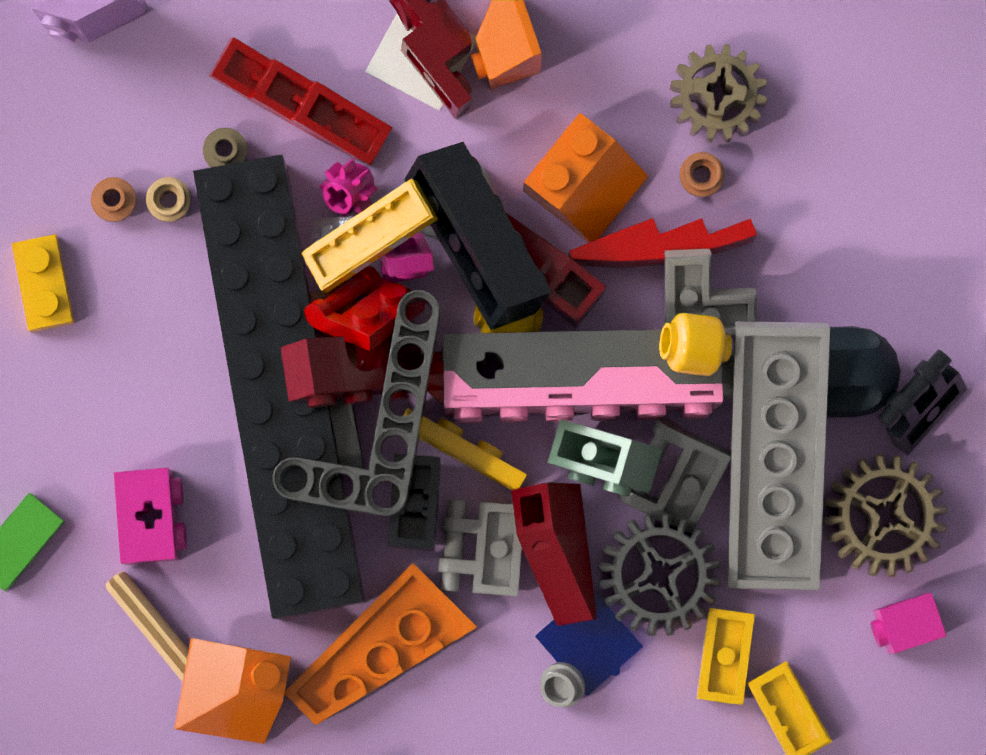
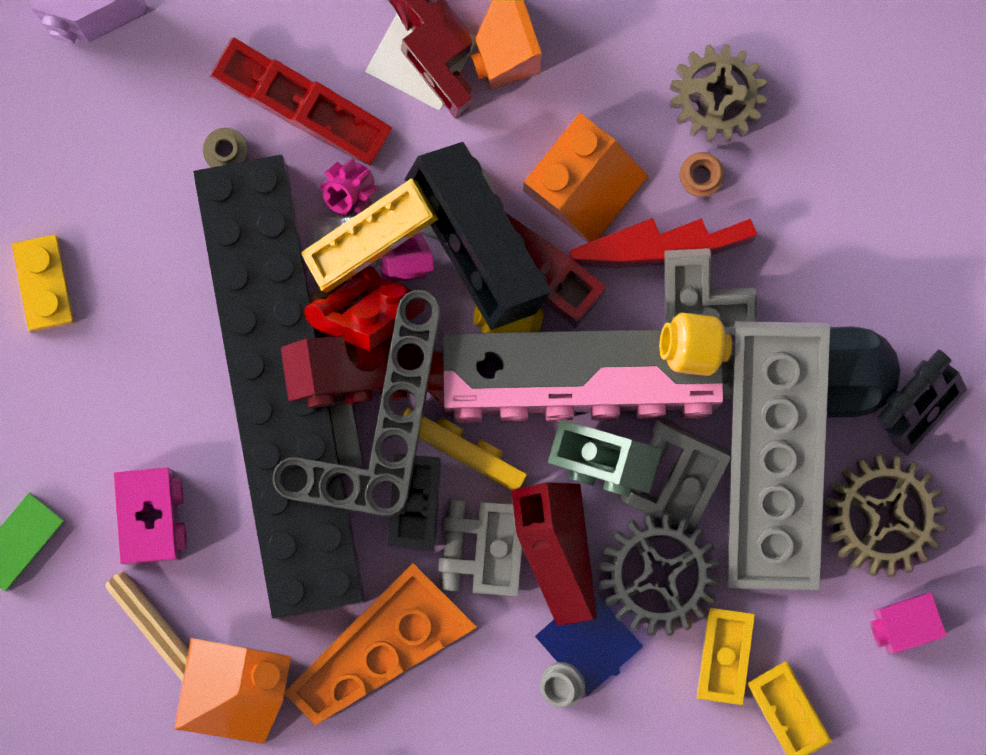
(122, 209): nougat plate -> none
(165, 186): tan plate -> none

